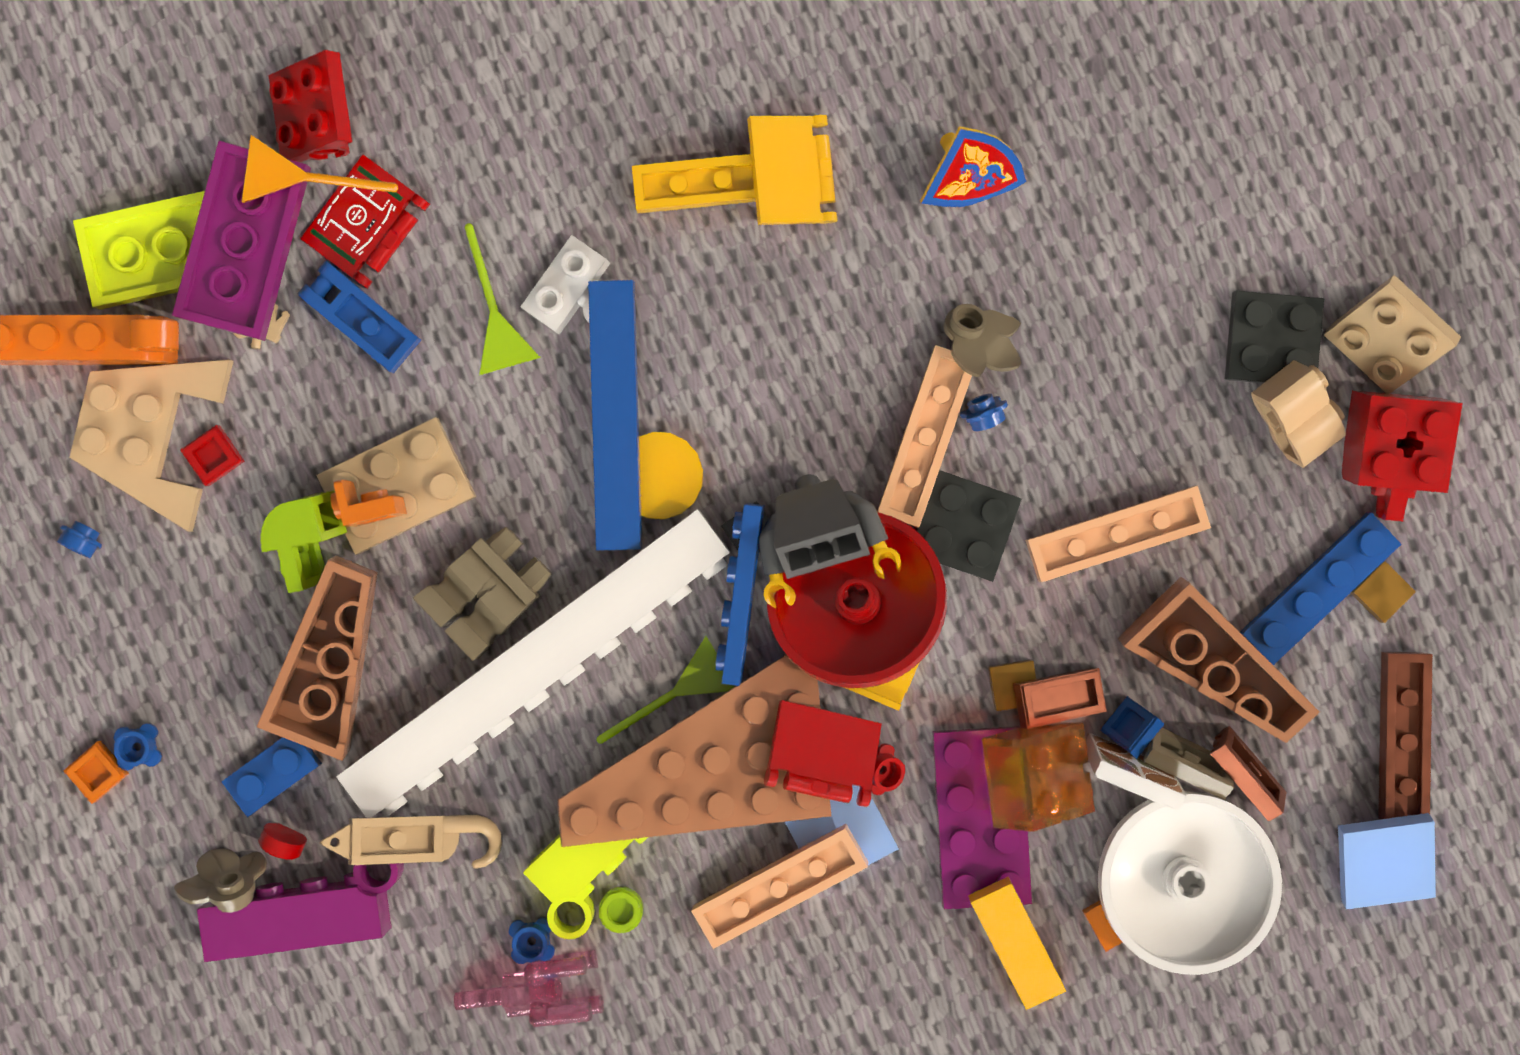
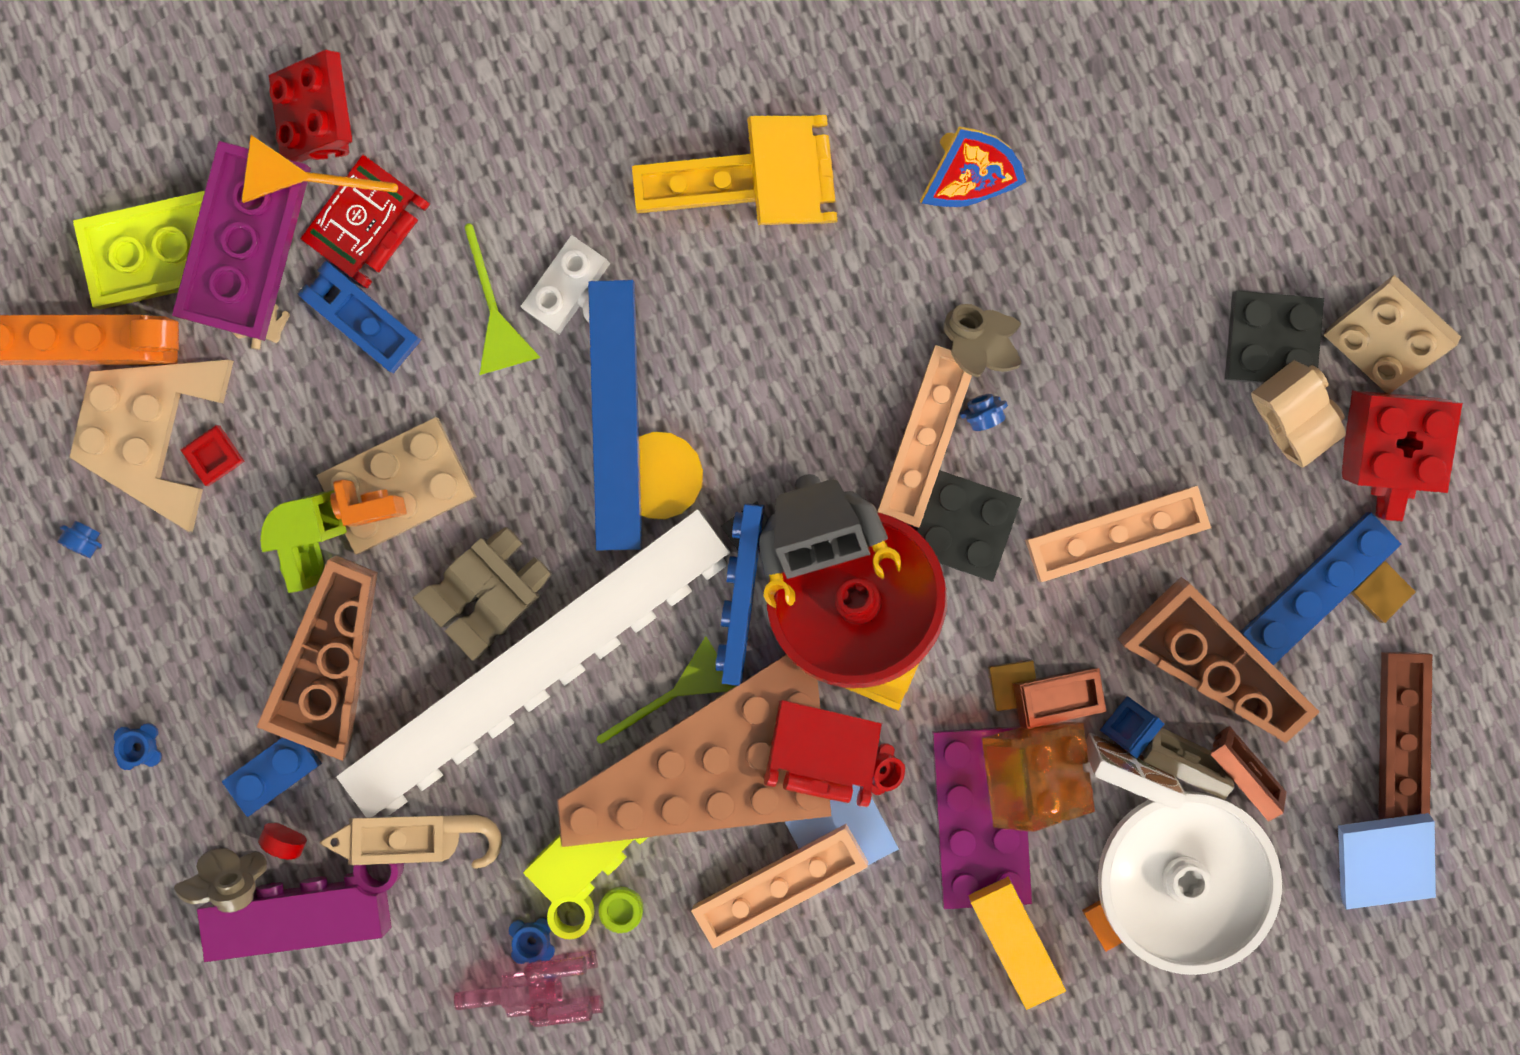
(95, 772): orange tile -> none

